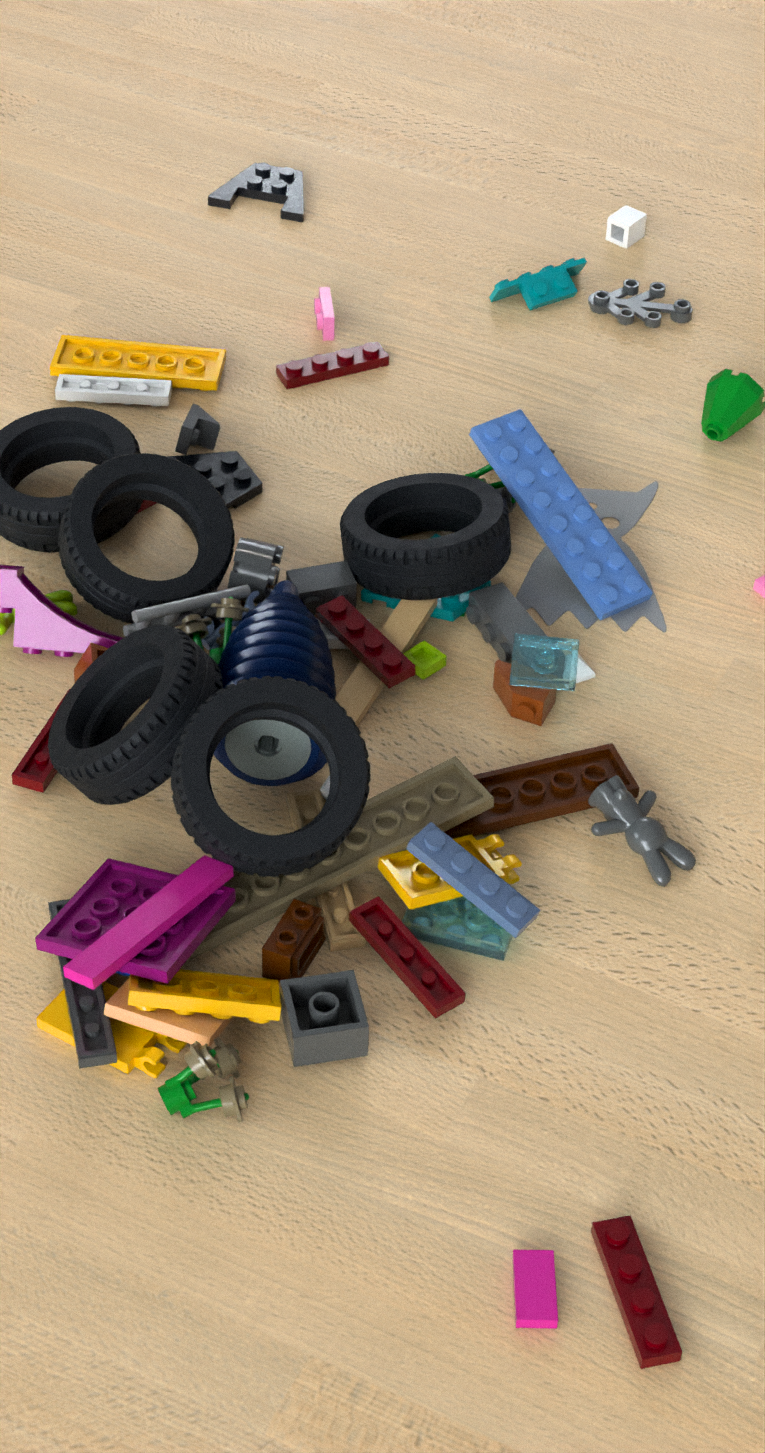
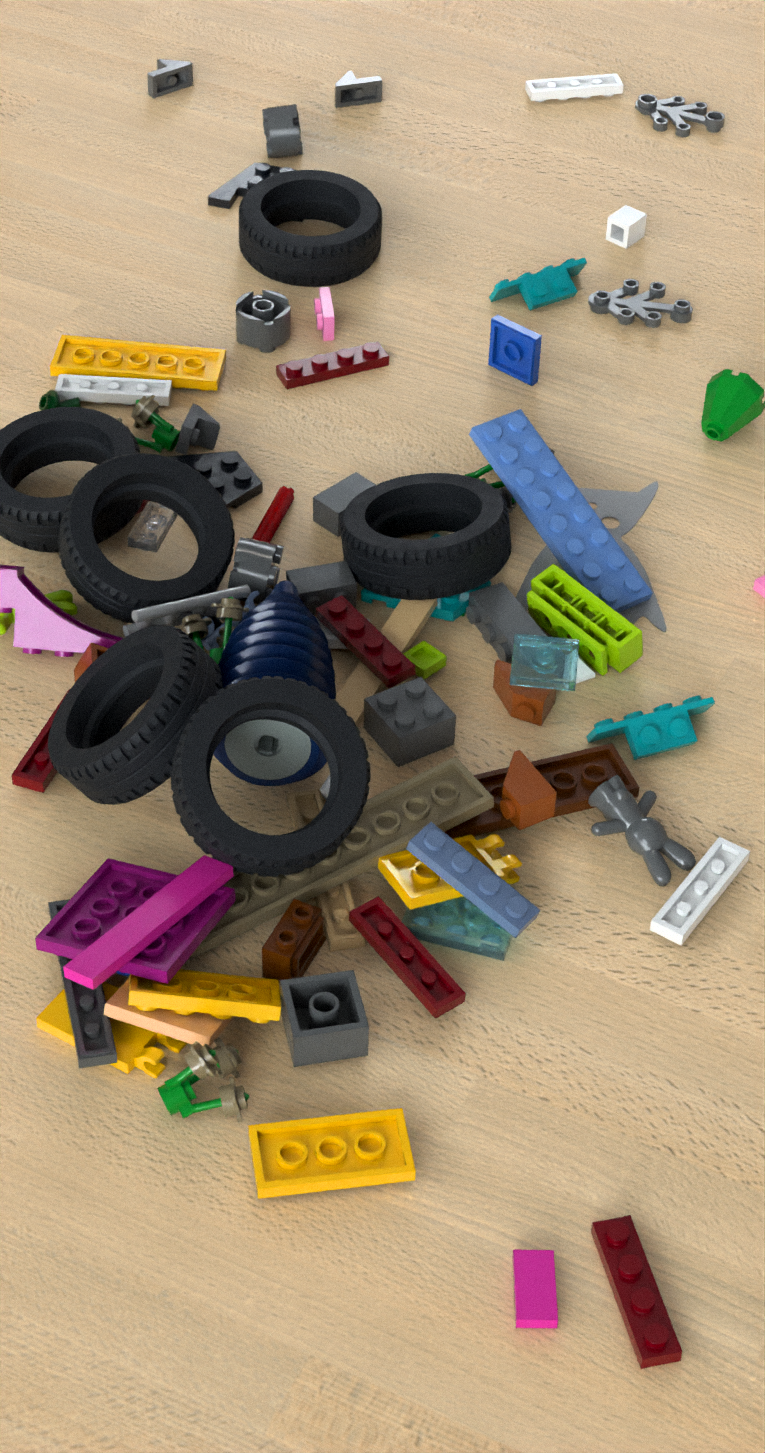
(52, 400): none -> dark green plate
(145, 414): none -> plant
(151, 527): none -> clear plate
(169, 77): none -> dark grey slope
(263, 320): none -> dark grey brick
(274, 515): none -> red axle
(282, 131): none -> dark grey brick
(310, 259): none -> black tyre
(331, 1153): none -> yellow plate
(332, 502): none -> dark grey brick
(358, 91): none -> dark grey slope
(409, 721): none -> dark grey brick
(514, 350): none -> blue plate
(526, 794): none -> dark orange slope
(574, 87): none -> white plate
(584, 617): none -> lime brick
(649, 105): none -> dark grey plant
(657, 731): none -> teal bracket
(699, 891): none -> white plate

